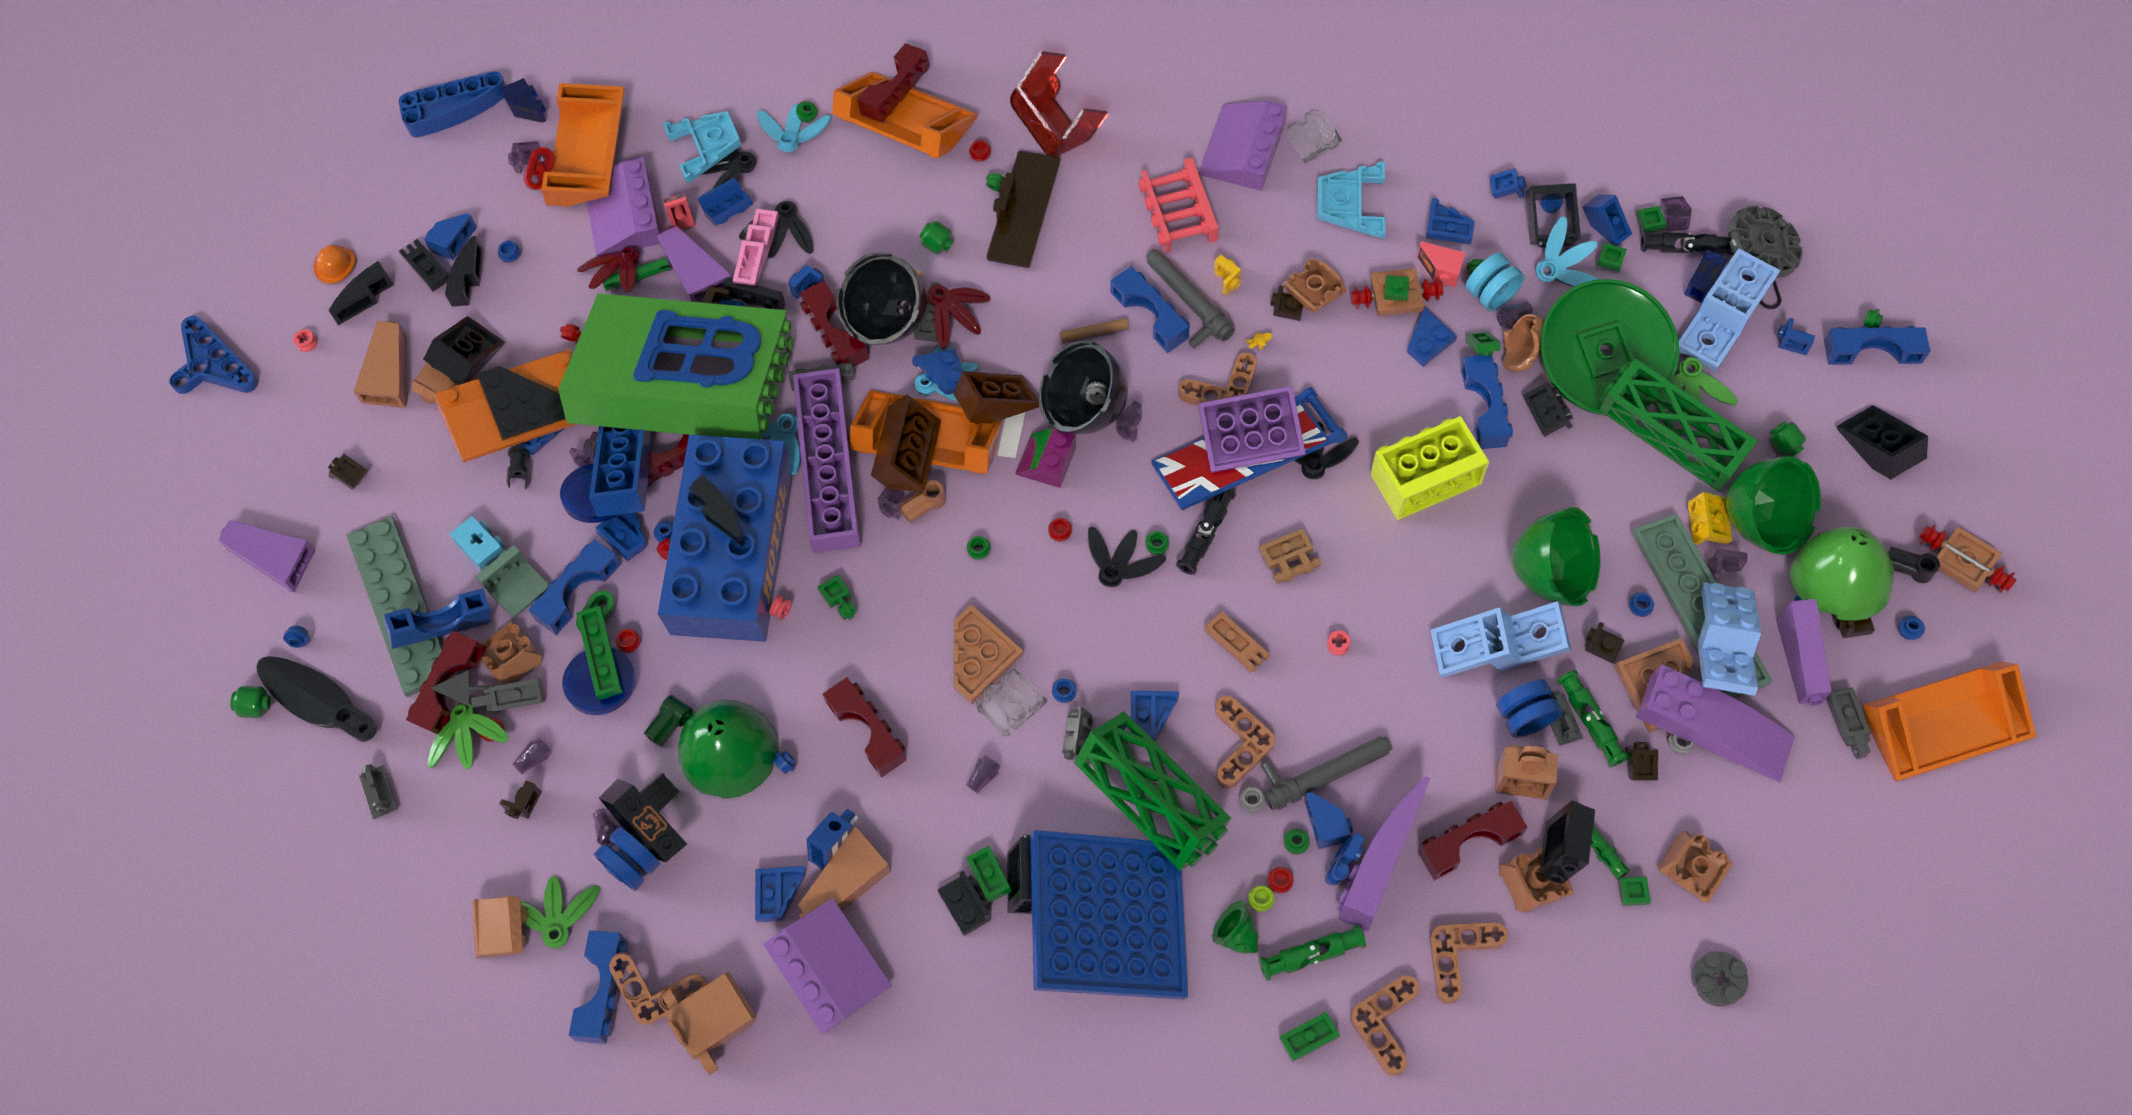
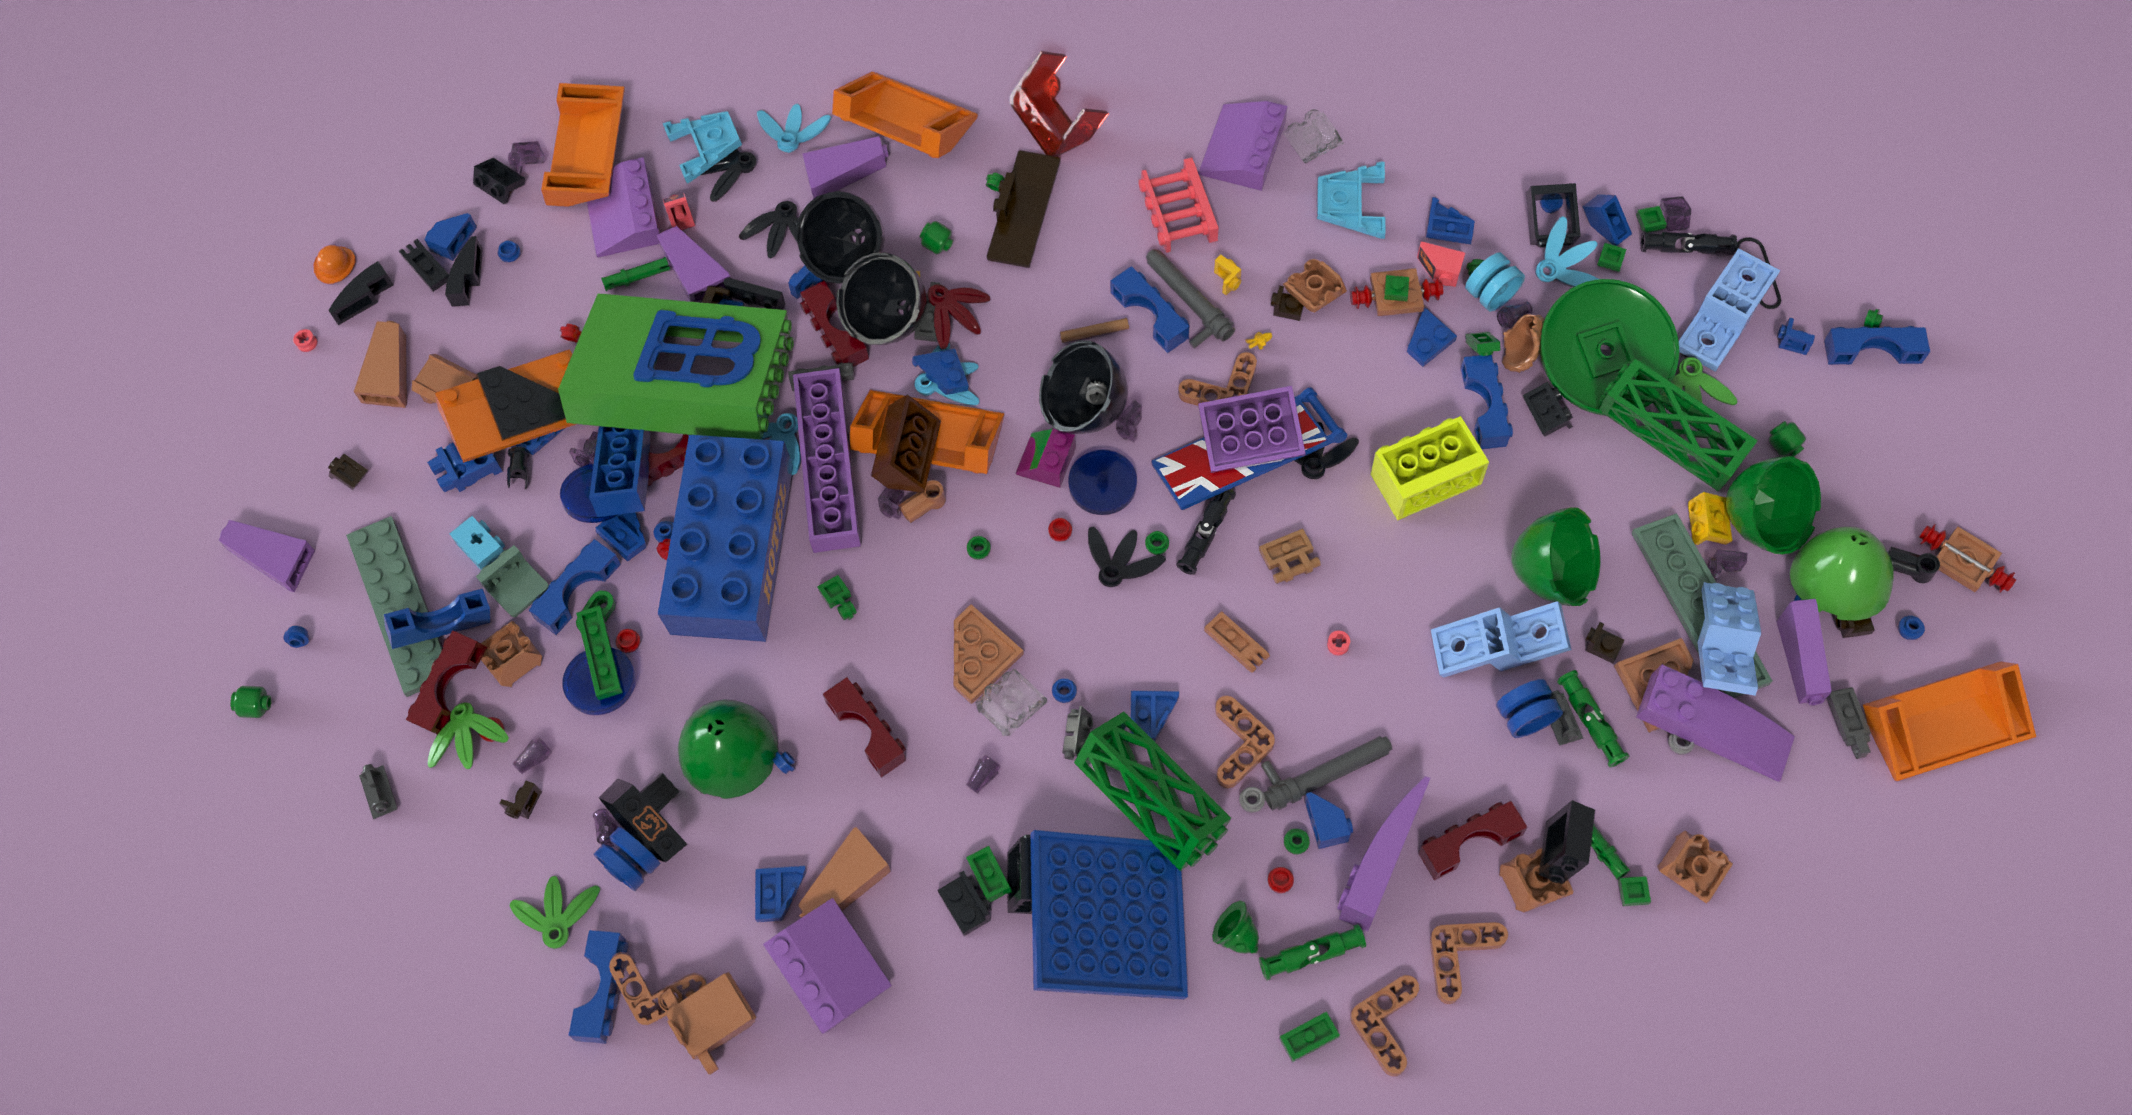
(216, 368): blue beam -> none
(313, 697): black plant -> none
(449, 103): blue beam -> none
(458, 688): dark grey piece -> none
(459, 473): none -> blue hips
(463, 350): black slope -> none
(496, 179): none -> black bracket
(498, 926): nougat slope -> none
(510, 695): dark grey hinge -> none
(523, 102): clear blue slope -> none
(537, 168): red plate -> none
(624, 260): dark red plant -> none
(671, 715): dark green piece -> none
(716, 509): black slope -> none
(724, 202): blue bracket -> none
(756, 247): bright pink slope -> none
(780, 607): coral bush -> none
(806, 116): green plate -> none
(827, 231): none -> black piece
(829, 836): blue torso -> none
(843, 164): none -> medium lavender slope
(880, 100): dark red arch -> none
(980, 150): red plate -> none
(993, 396): reddish brown slope -> none
(1011, 436): white sticker -> none
(1102, 482): none -> clear blue piece
(1261, 898): lime plate -> none
(1348, 851): blue plate -> none
(1507, 183): blue bracket -> none
(1526, 772): nougat brick -> none
(1642, 761): dark brown bracket -> none
(1646, 600): blue plate -> none
(1706, 275): clear blue slope -> none
(1707, 986): dark grey plate -> none
(1759, 224): dark grey plate -> none
(1885, 441): black slope -> none

